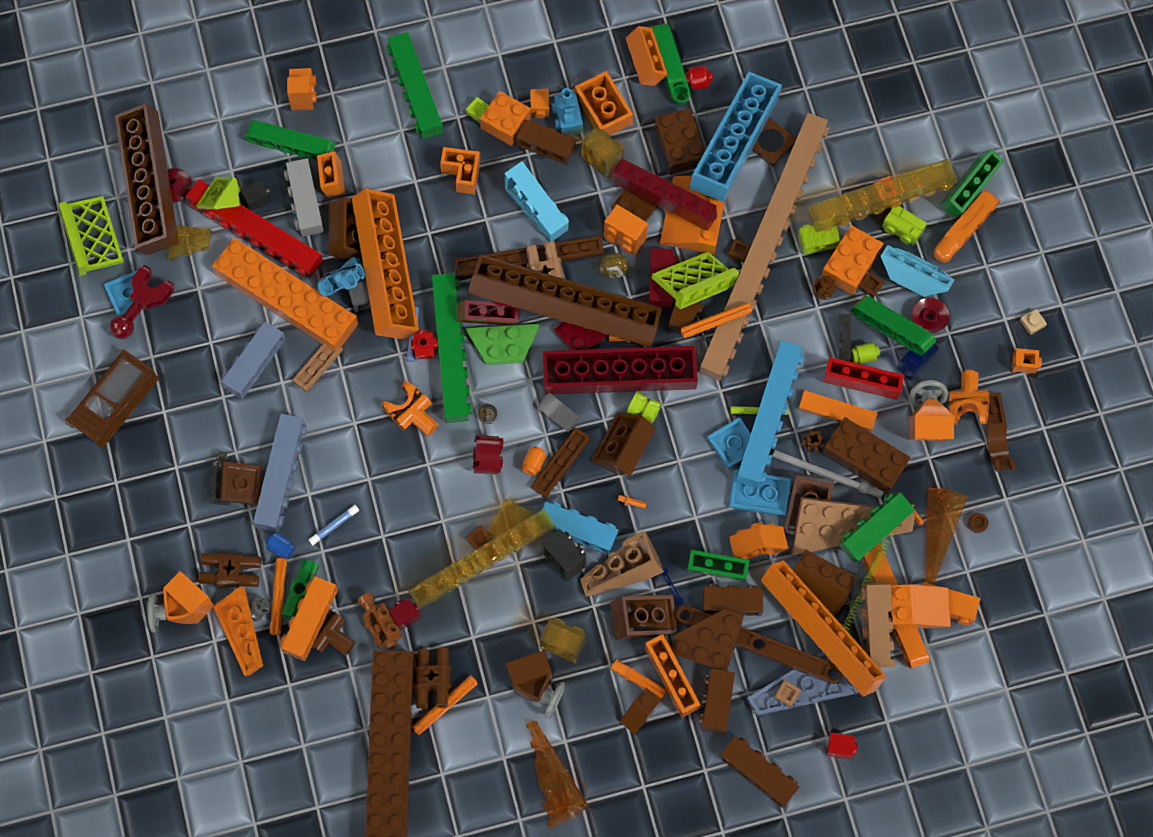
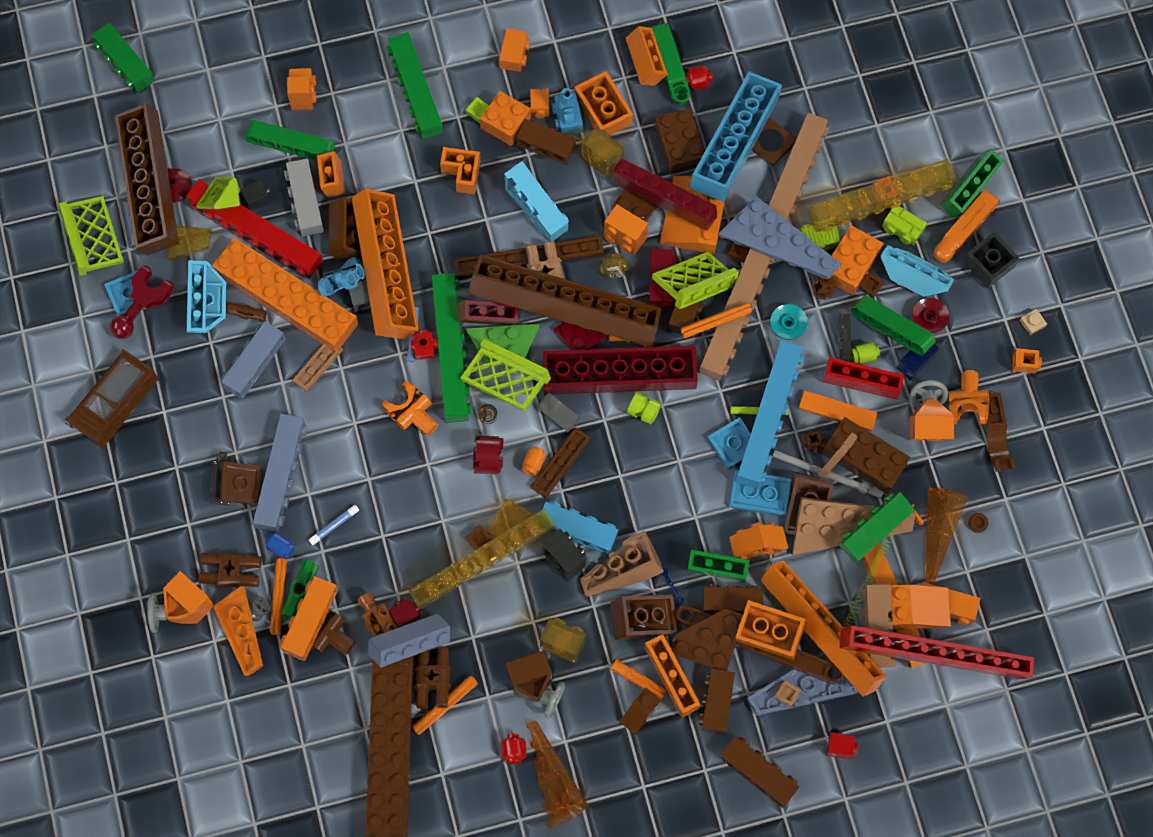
(123, 58): none -> green brick
(204, 297): none -> medium azure wedge
(246, 312): none -> reddish brown pin
(409, 640): none -> sand blue brick
(510, 360): none -> lime fence
(513, 50): none -> orange brick
(513, 749): none -> red head
(623, 444): reddish brown slope -> none
(627, 500): orange piece -> none
(770, 630): none -> orange brick
(775, 237): none -> sand blue wing
(792, 314): none -> teal dish
(825, 580): reddish brown slope -> none
(839, 453): none -> medium nougat tile
(936, 652): none -> red brick
(991, 260): none -> pearl dark grey brick

